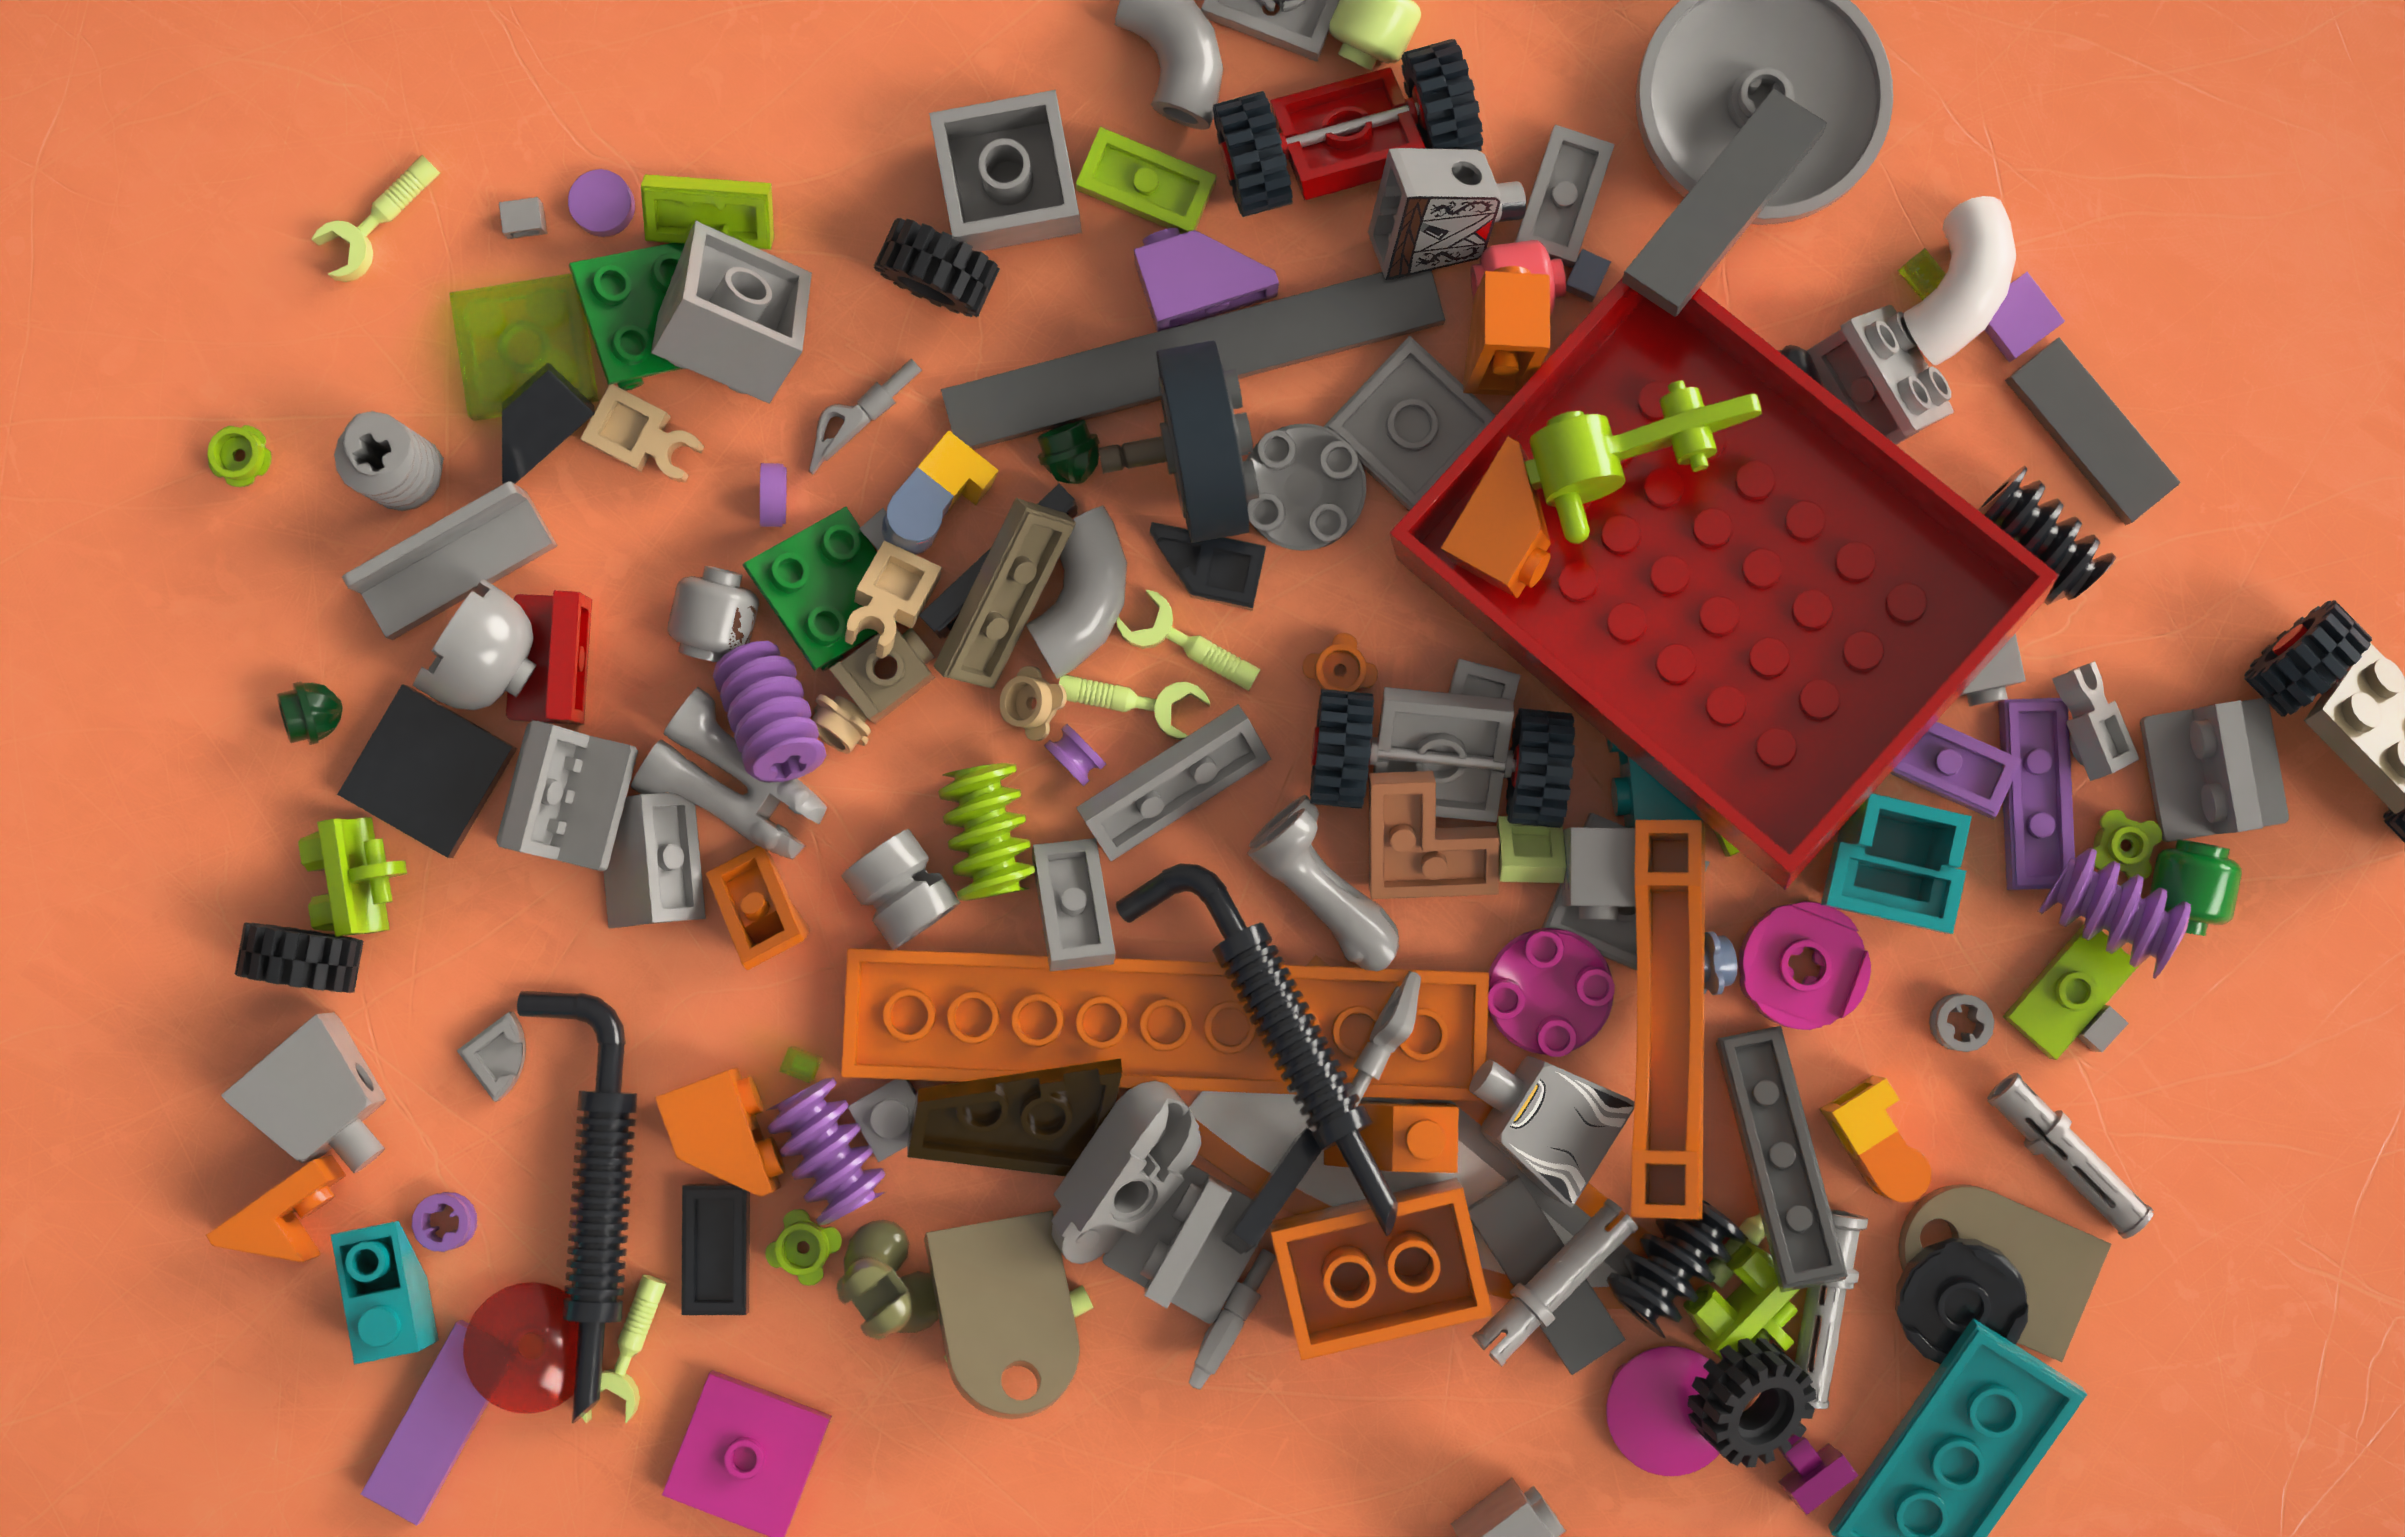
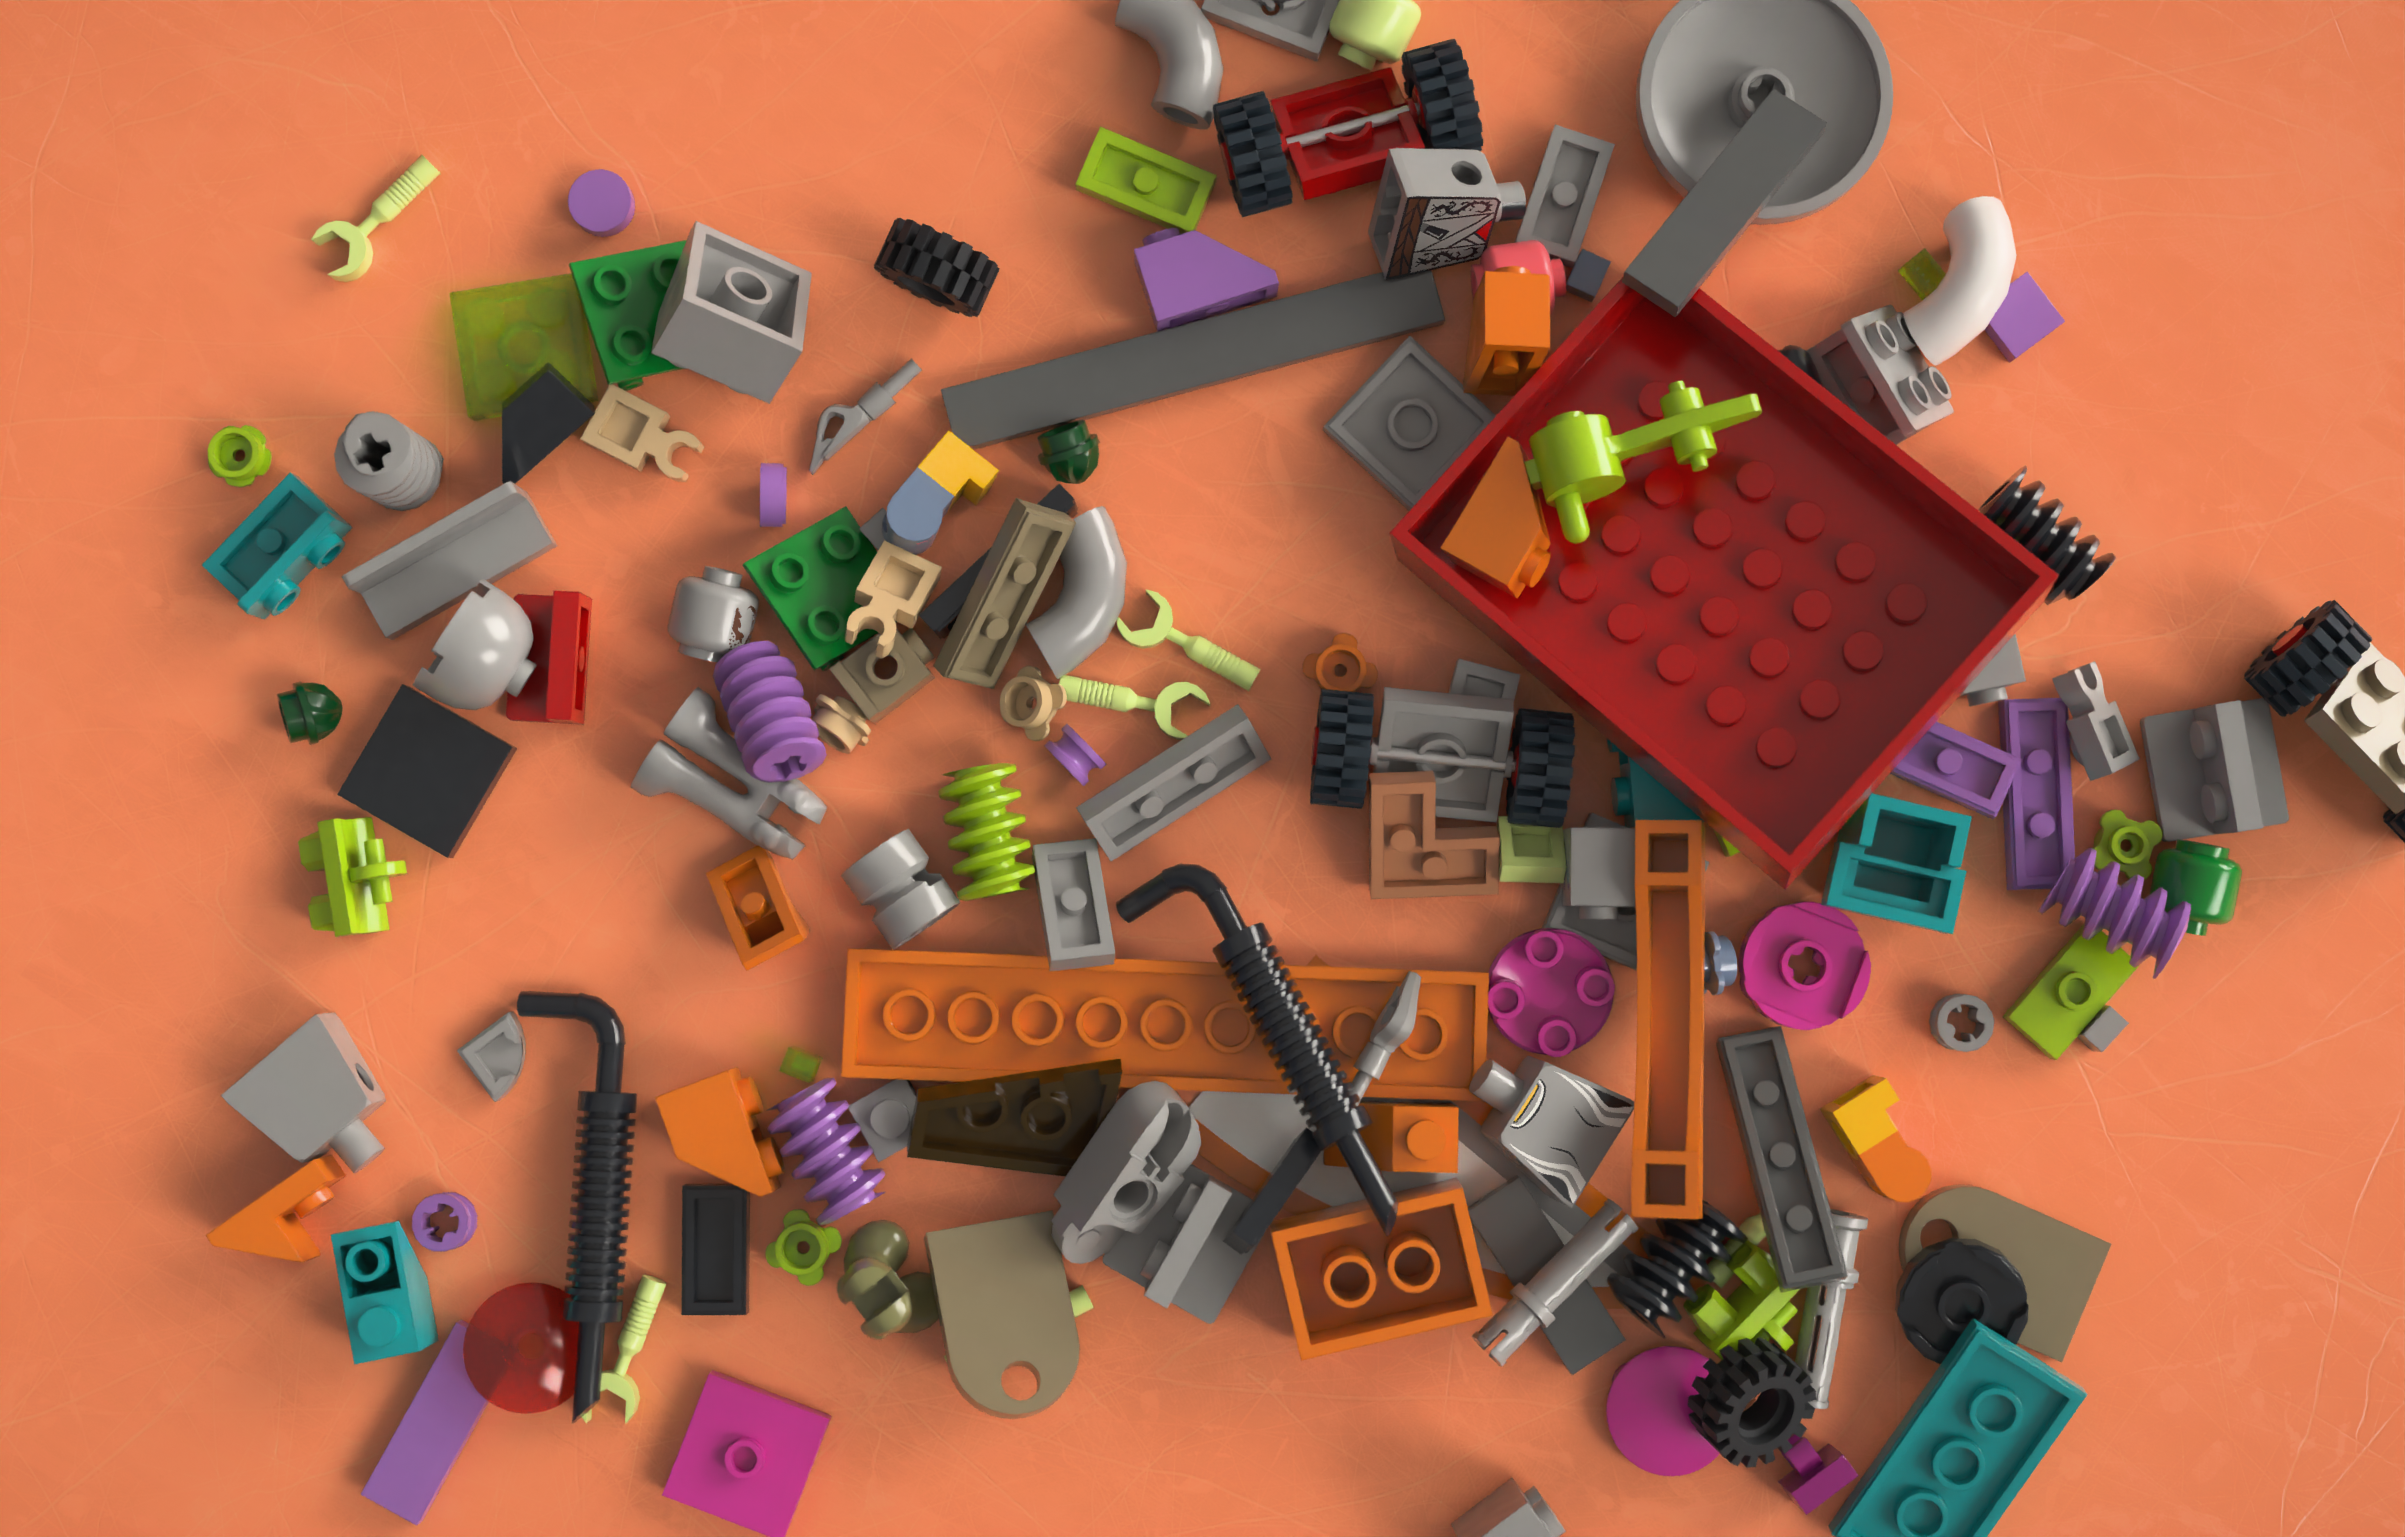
(278, 548): none -> teal bracket
(299, 958): black tyre -> none
(522, 218): light grey piece -> none
(567, 796): light grey bracket -> none
(655, 863): light grey panel -> none
(728, 206): lime plate -> none
(1006, 171): light grey brick -> none
(1198, 442): black wheel -> none
(1212, 569): black tile -> none
(1230, 1321): light grey hand -> none
(1306, 487): light grey dish -> none
(1355, 920): light grey piece -> none
(2051, 1136): light grey pin -> none
(2092, 431): dark grey tile -> none

